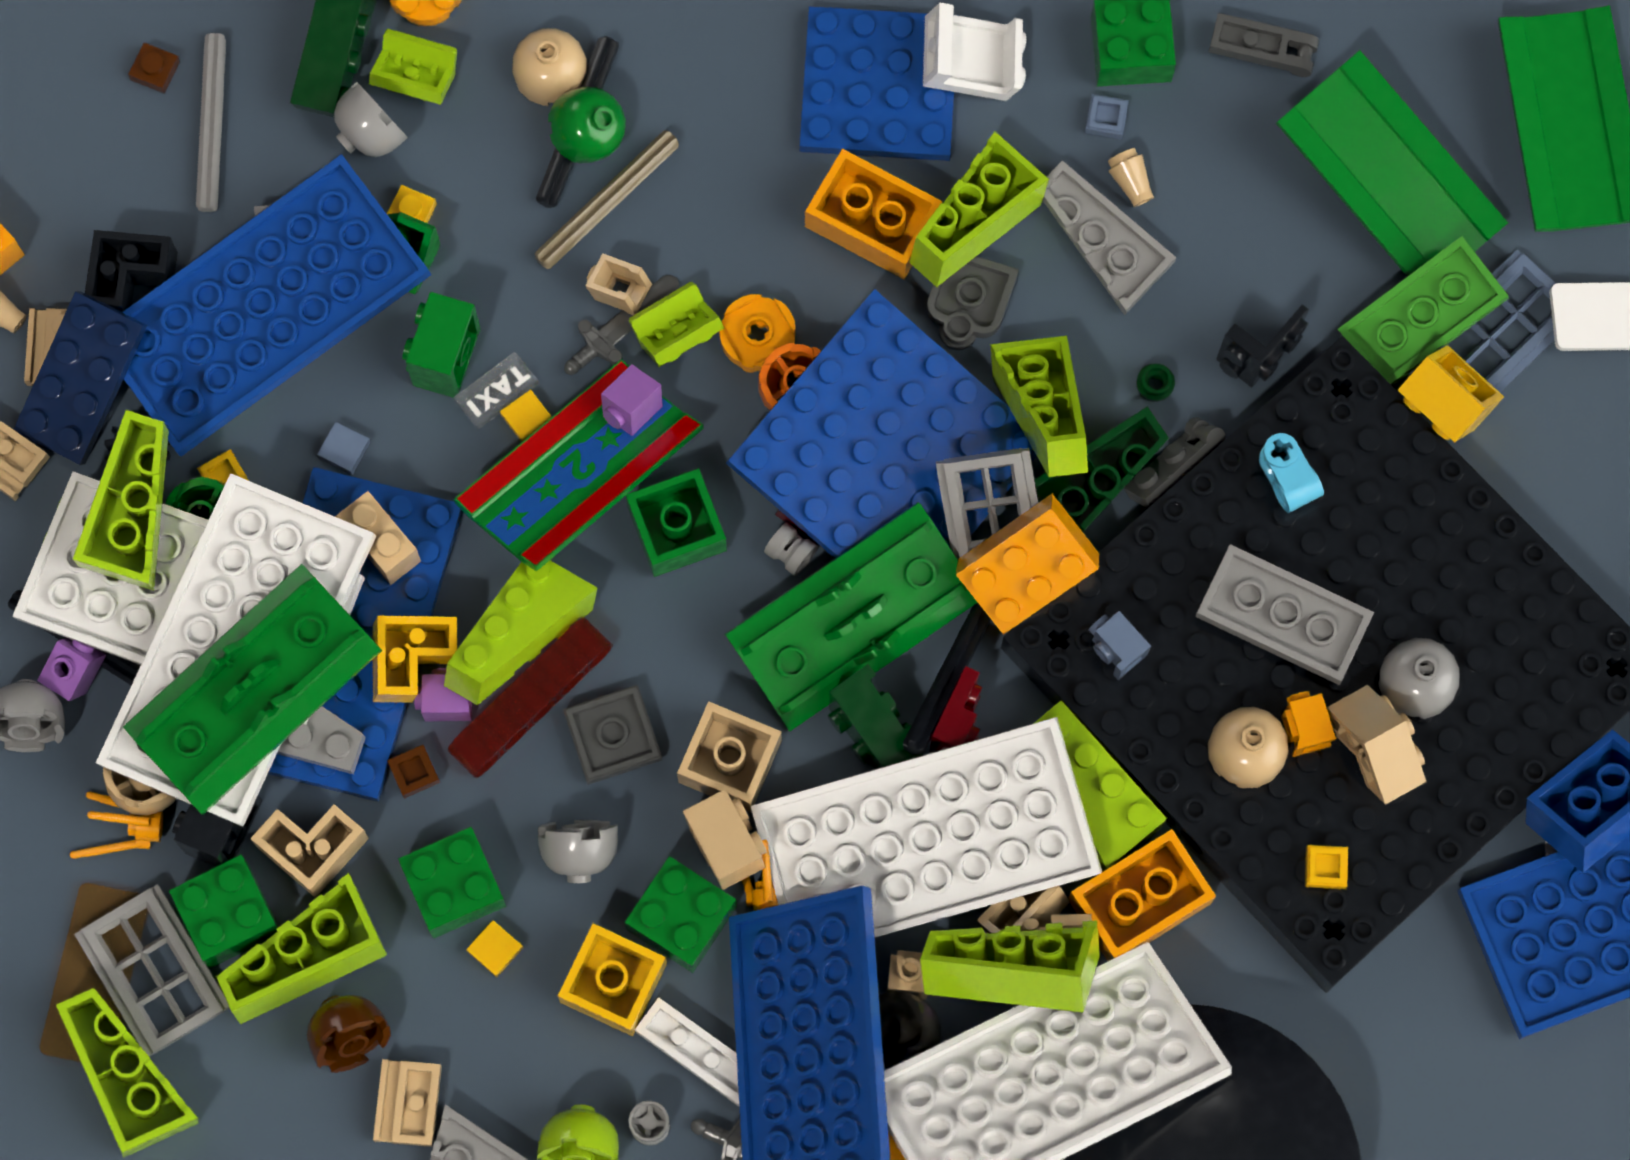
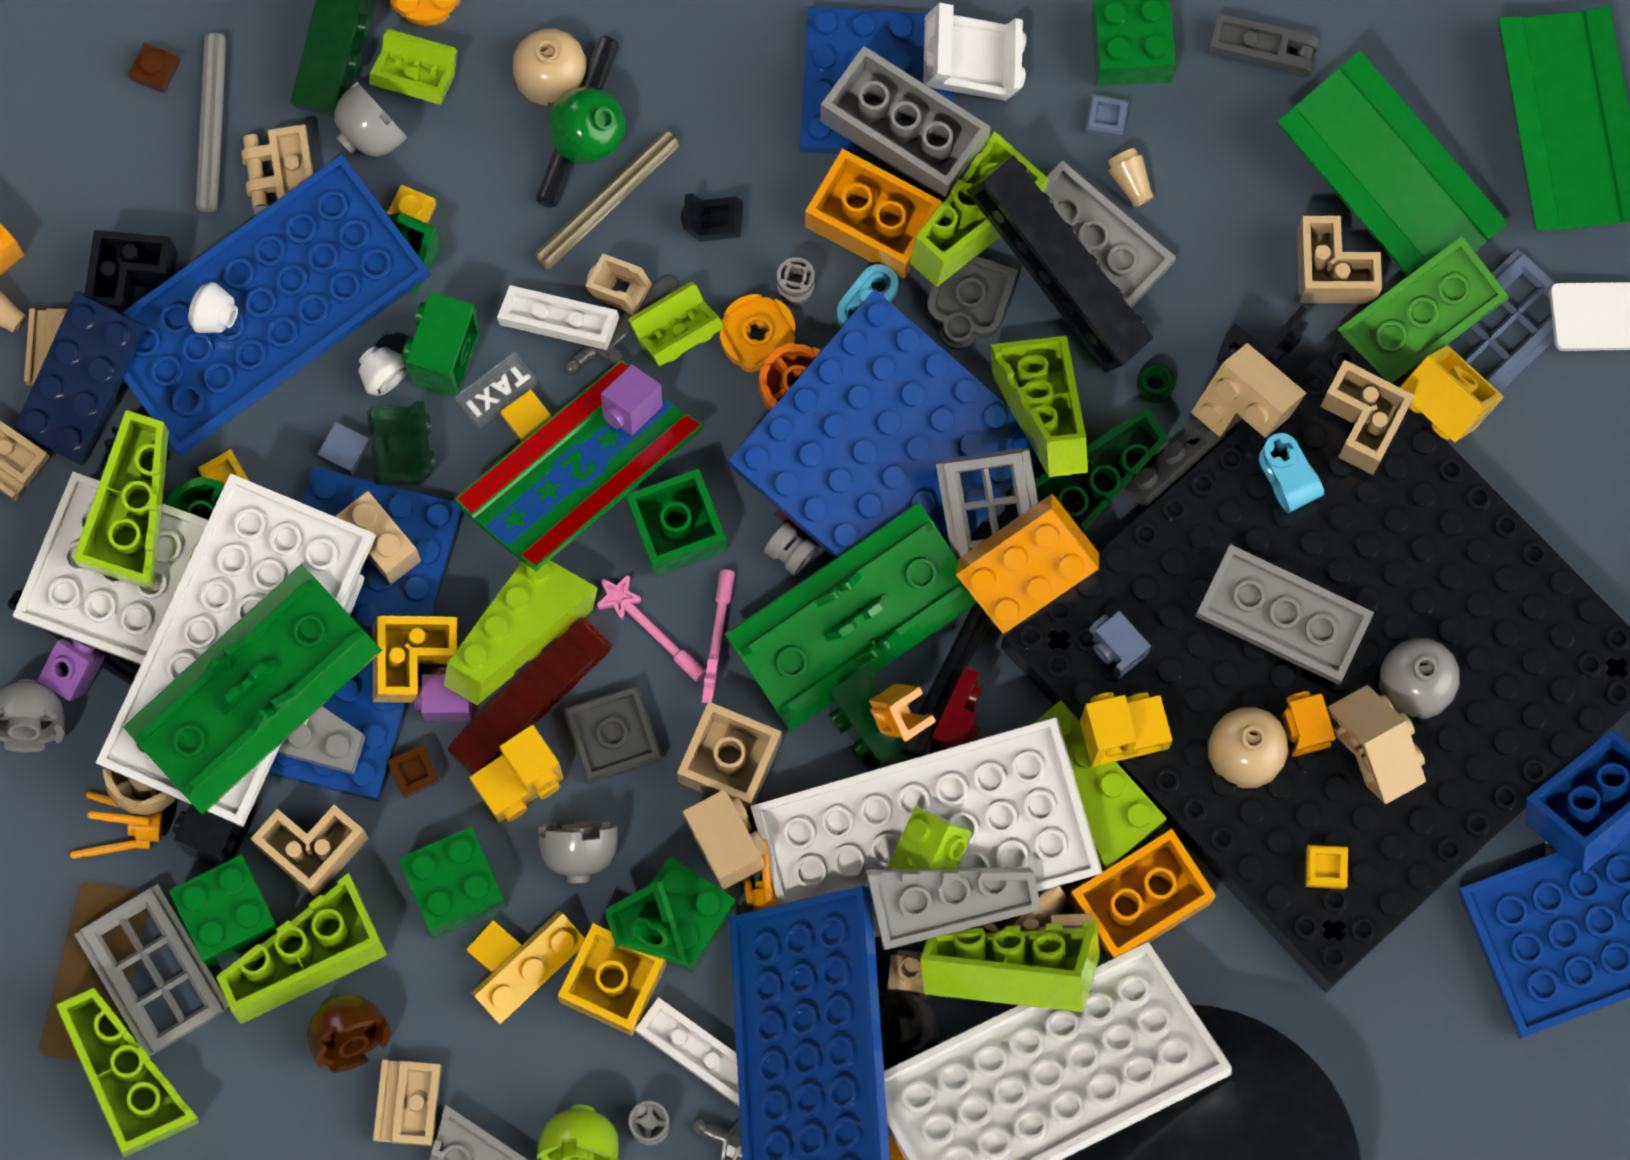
(212, 309): none -> white cone
(290, 160): none -> tan plate
(381, 370): none -> white cone
(401, 444): none -> clear green bracket
(518, 776): none -> yellow brick
(529, 967): none -> yellow plate
(558, 317): none -> white plate
(623, 600): none -> bright pink piece
(646, 924): none -> green slope
(712, 217): none -> black bracket
(723, 598): none -> bright pink piece
(797, 289): none -> light grey wheel
(863, 287): none -> medium azure plate
(894, 715): none -> light orange window
(904, 123): none -> light grey brick
(929, 843): none -> lime bracket
(937, 902): none -> light grey wing
(1060, 263): none -> black brick
(1124, 727): none -> yellow brick
(1248, 390): none -> tan brick
(1328, 273): none -> tan brick
(1373, 407): none -> tan brick

